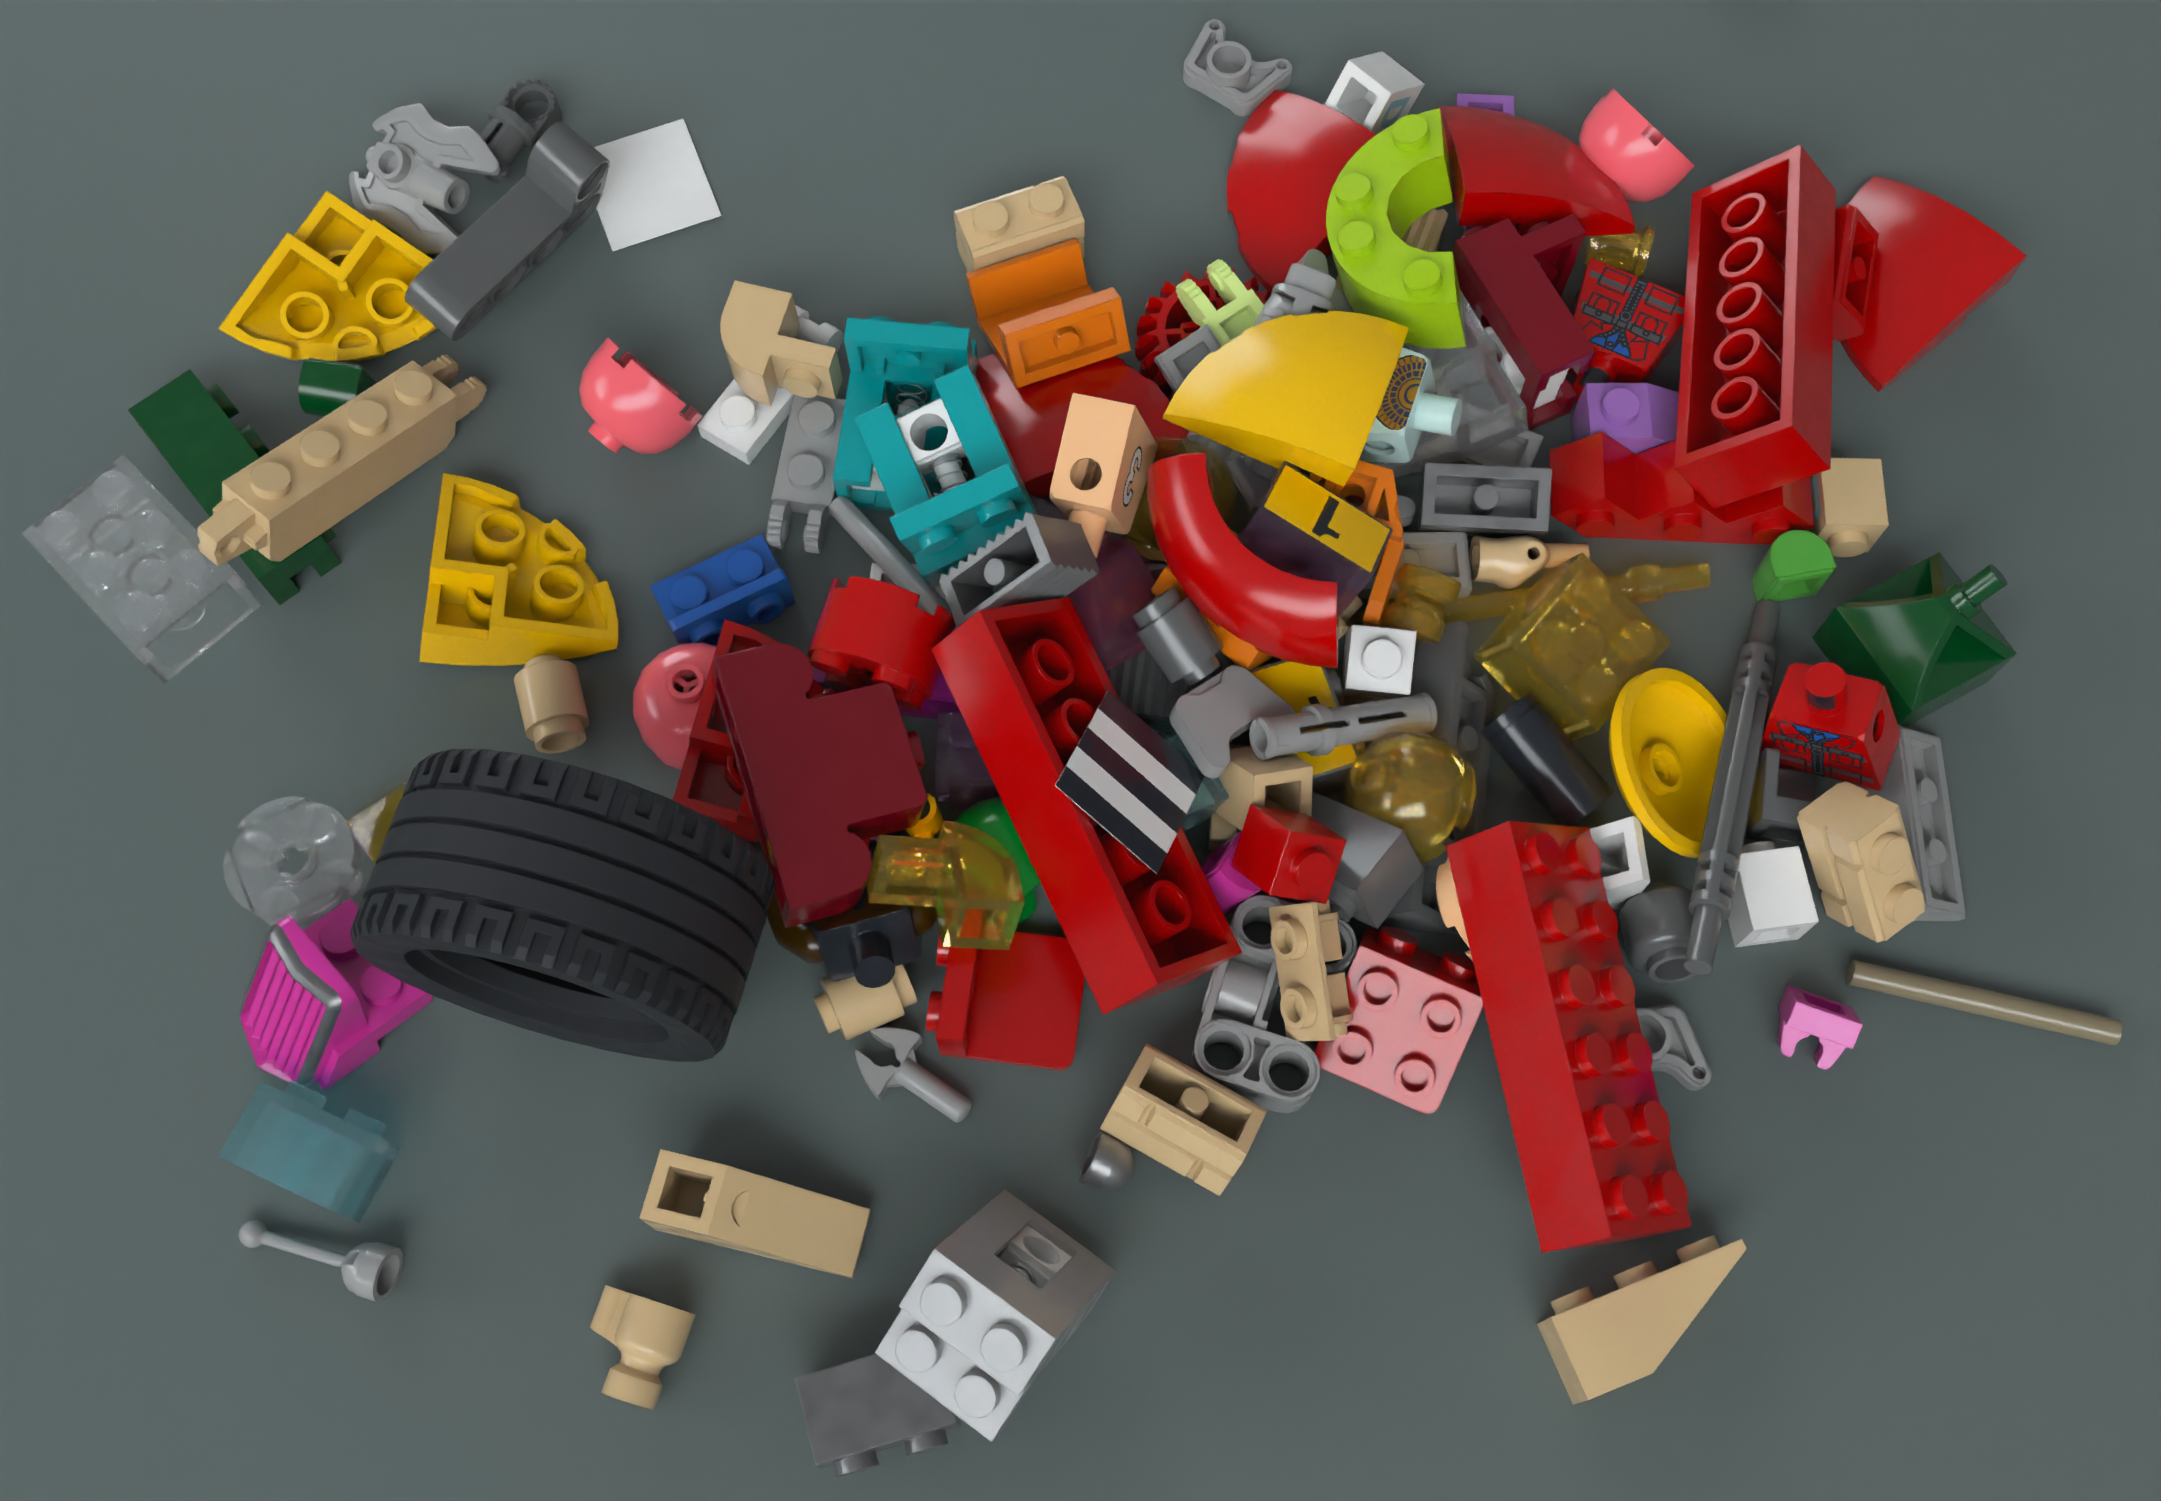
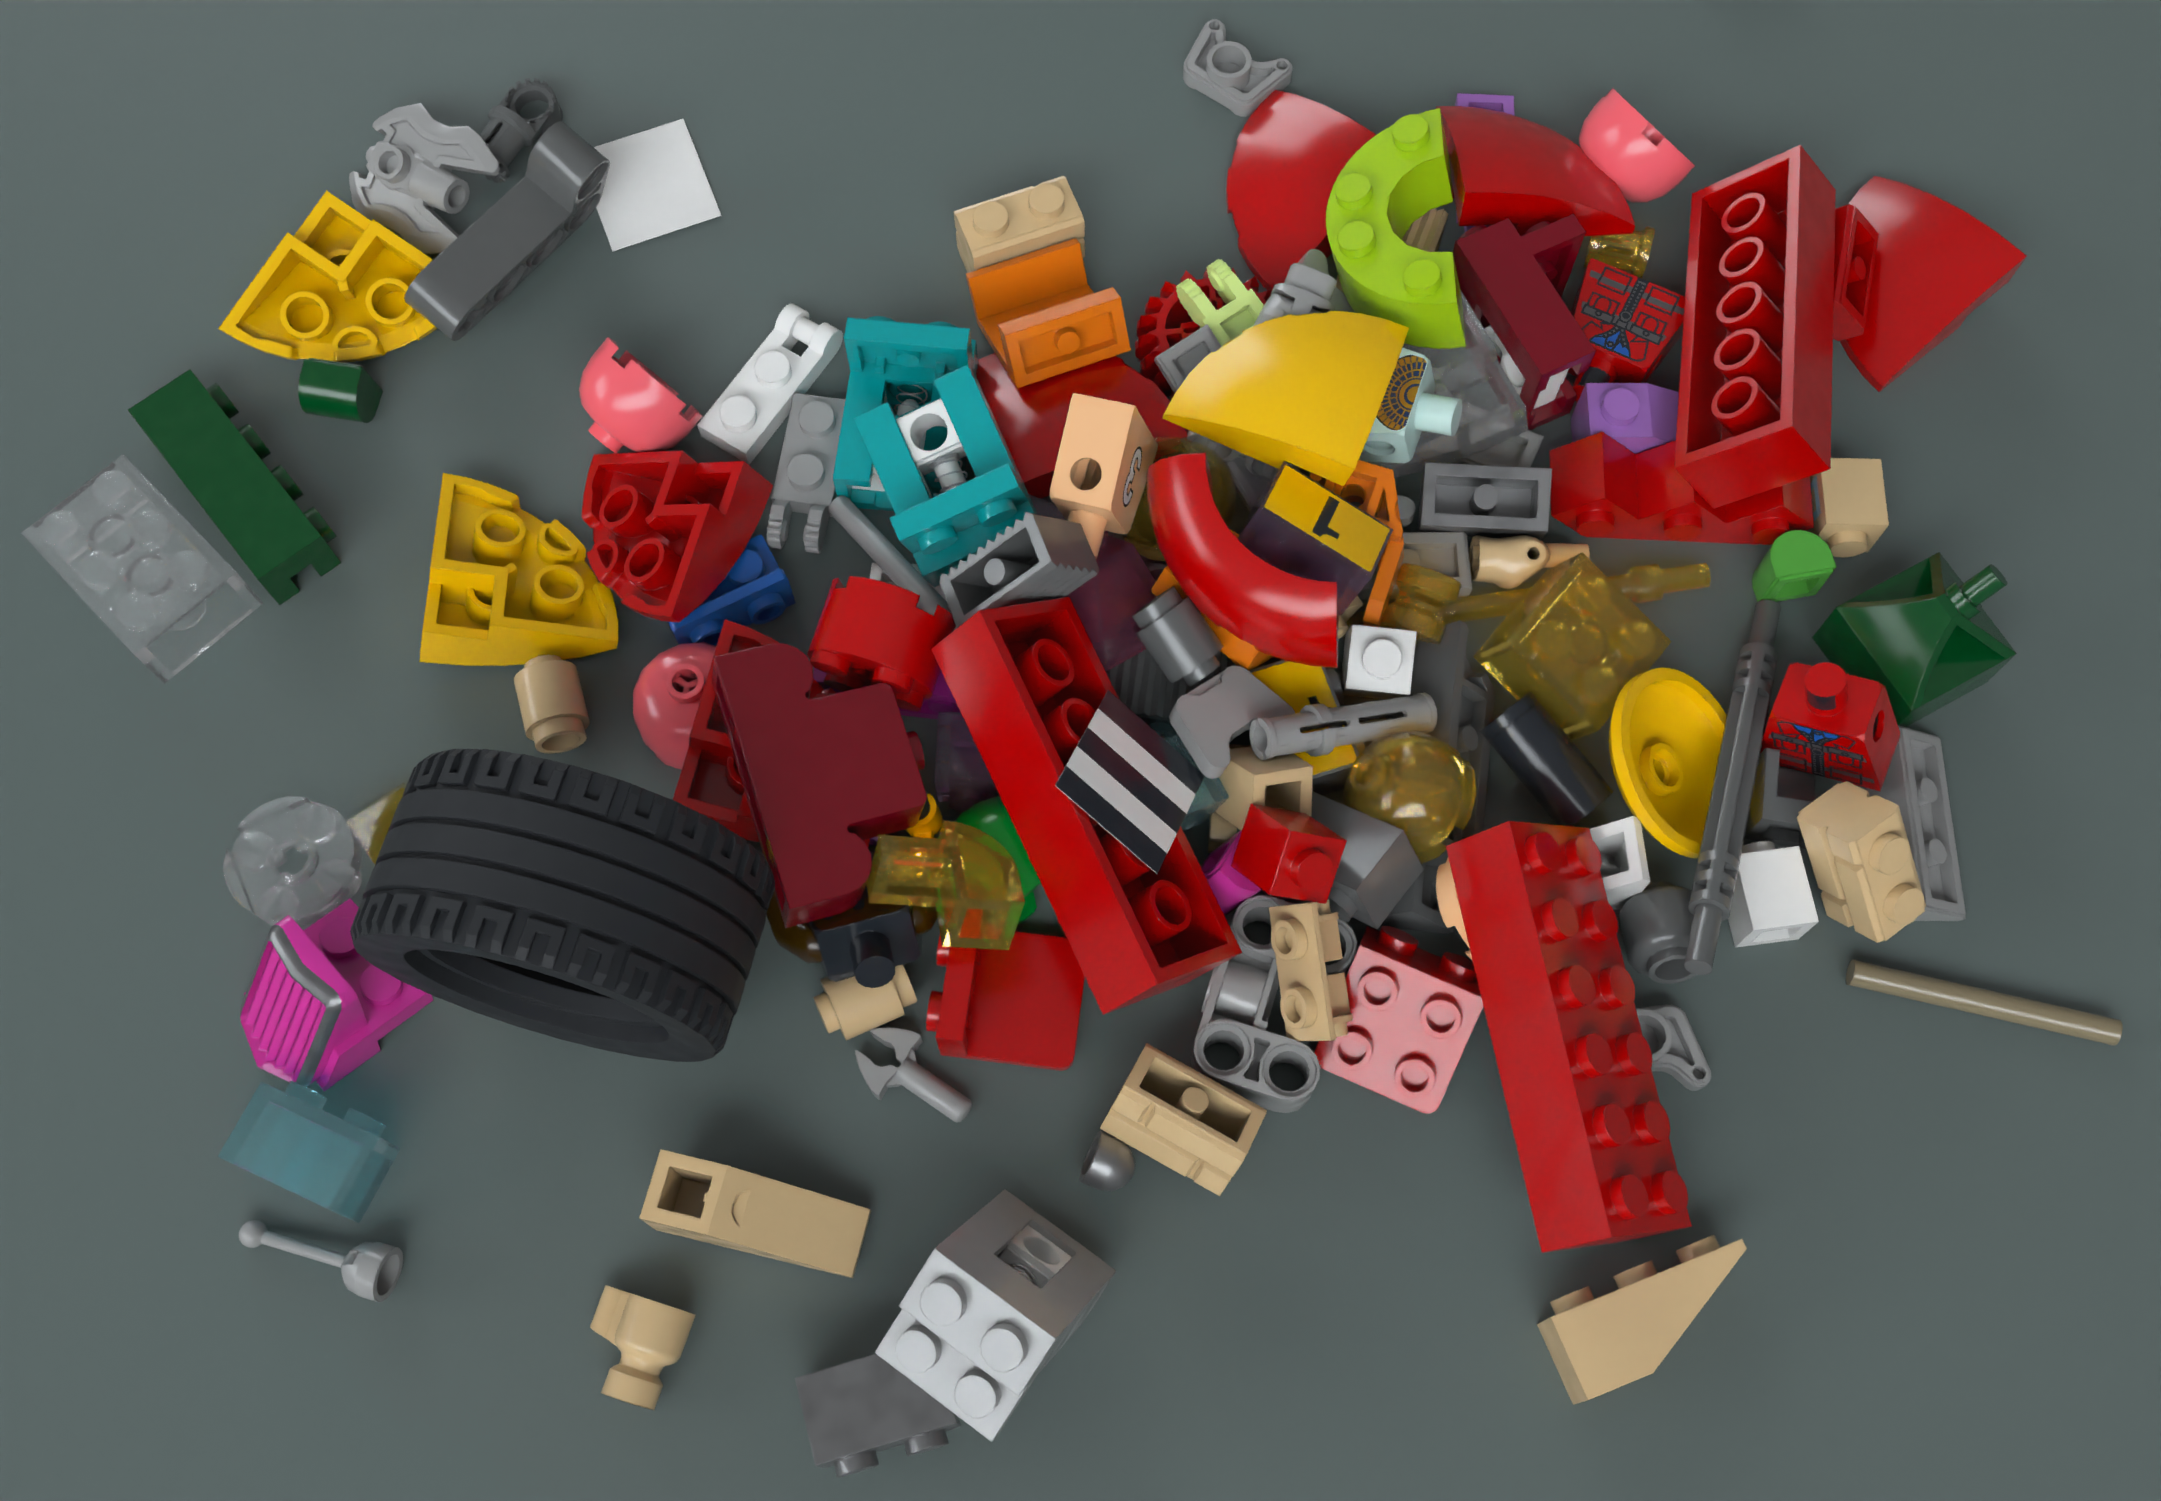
(339, 462): tan hinge -> none
(669, 526): none -> red brick
(763, 350): tan brick -> none
(1374, 91): white brick -> none
(1808, 1013): tile -> none

